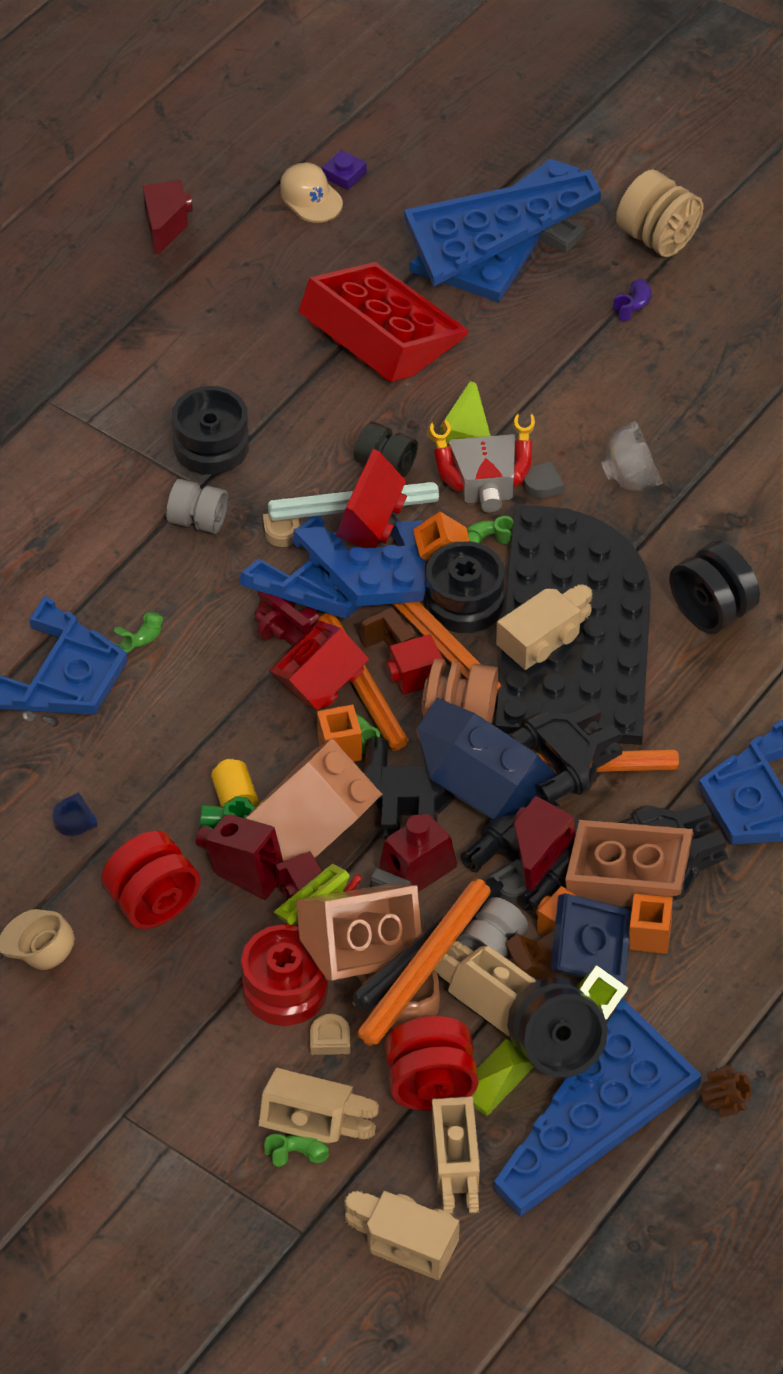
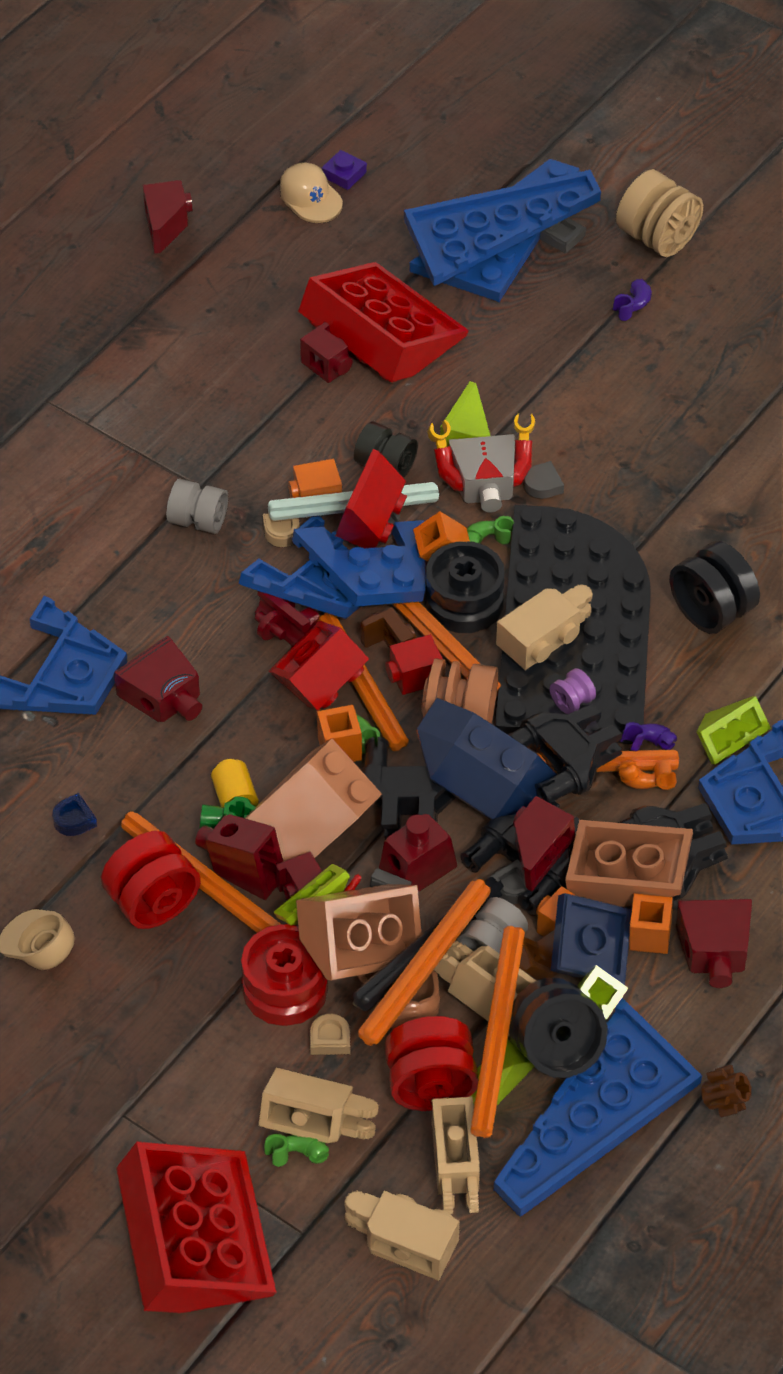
(146, 634): bright green arm -> none
(160, 683): none -> dark red torso
(193, 1227): none -> red slope
(210, 430): black wheel -> none
(211, 883): none -> orange axle
(315, 479): none -> orange brick
(325, 353): none -> dark red brick
(497, 1032): none -> orange axle
(572, 691): none -> medium lavender wheel
(630, 460): clear cylinder -> none
(637, 779): none -> orange arm
(655, 733): none -> dark purple arm
(715, 937): none -> dark red torso
(731, 728): none -> lime slope

